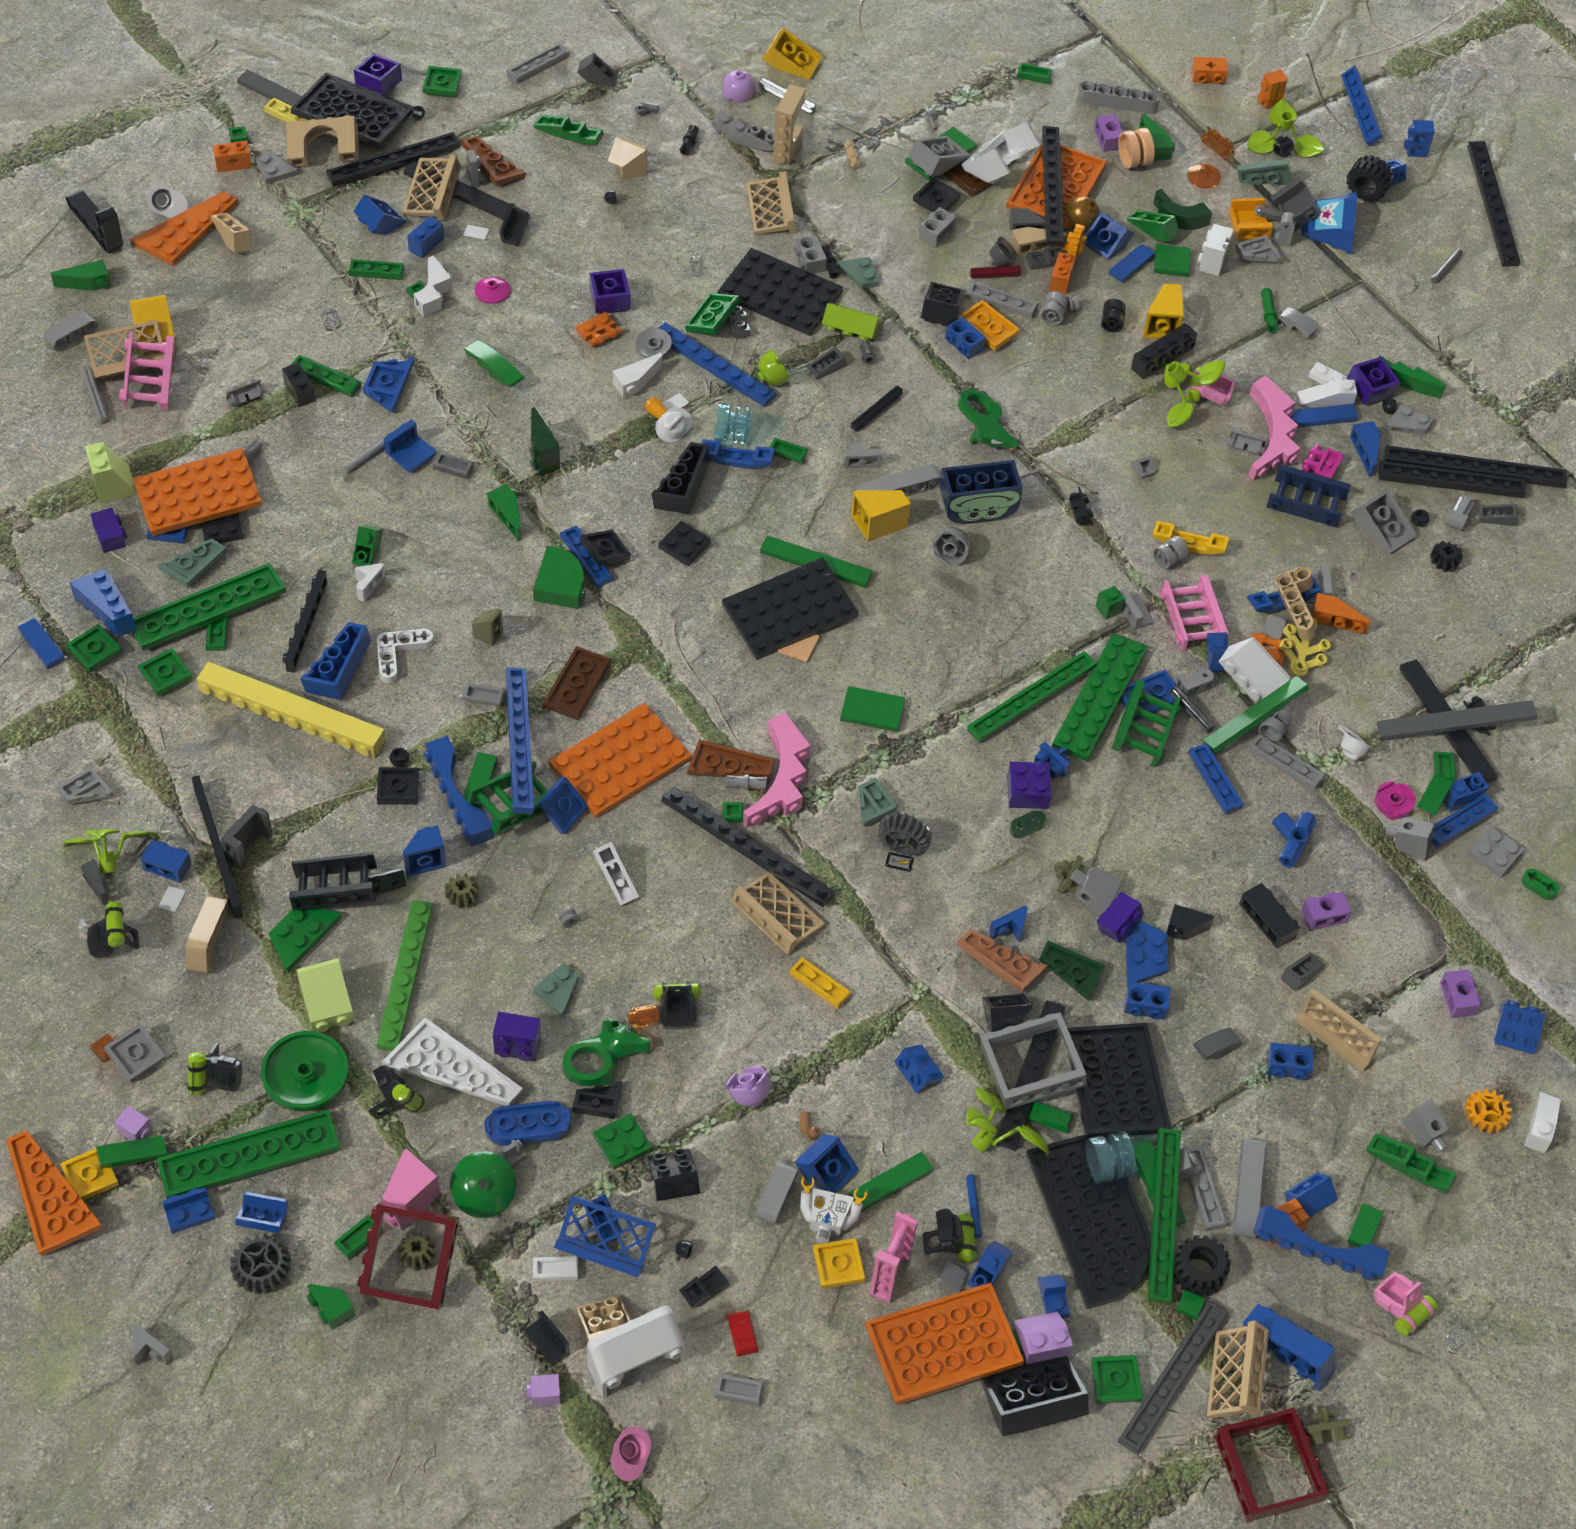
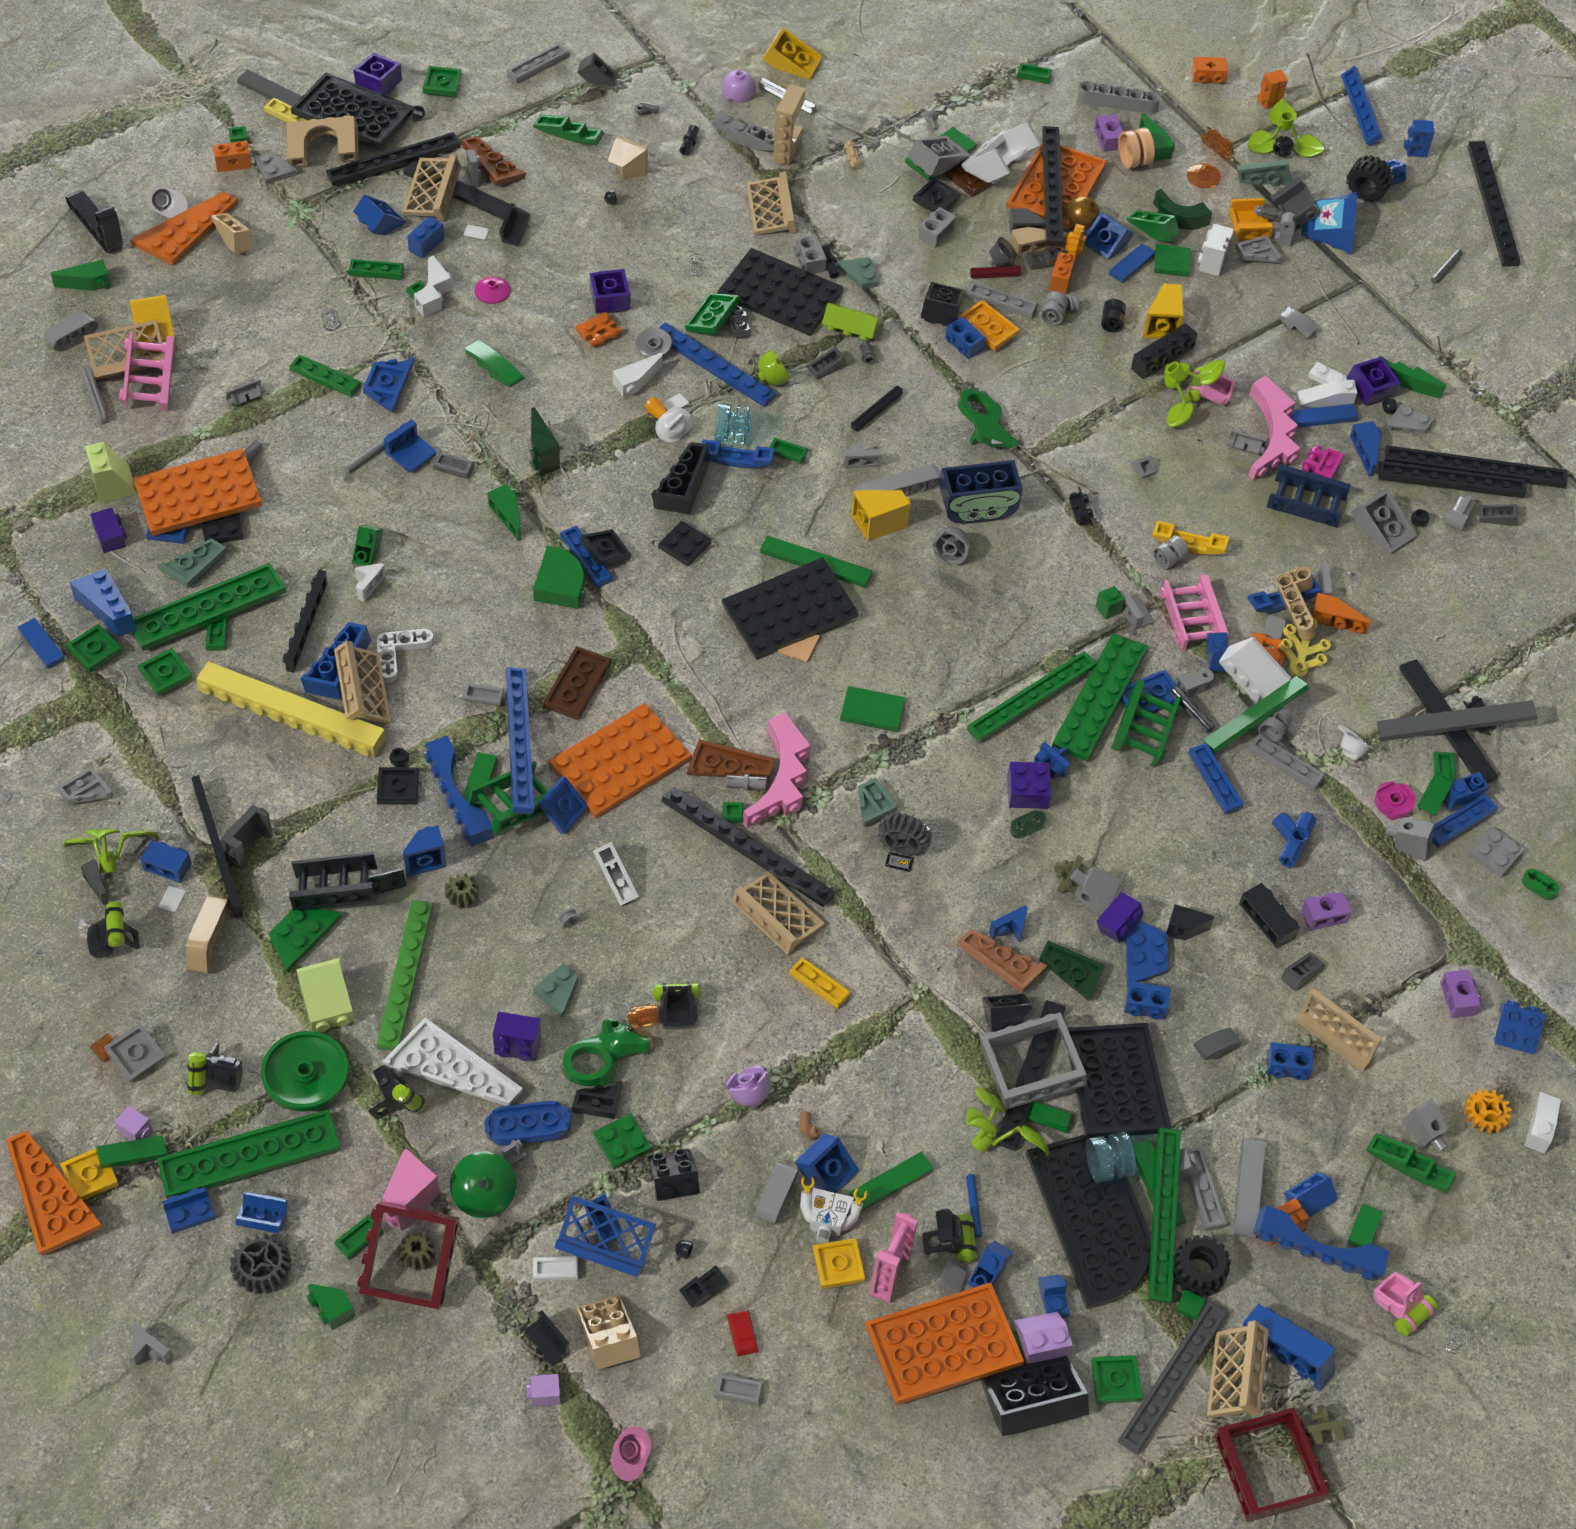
(298, 384): black brick -> none
(352, 684): none -> tan fence
(488, 626): olive slope -> none
(632, 1346): white windscreen -> none
(918, 1068): blue bracket -> none
(1270, 315): green pin -> none
(1446, 556): black gear -> none

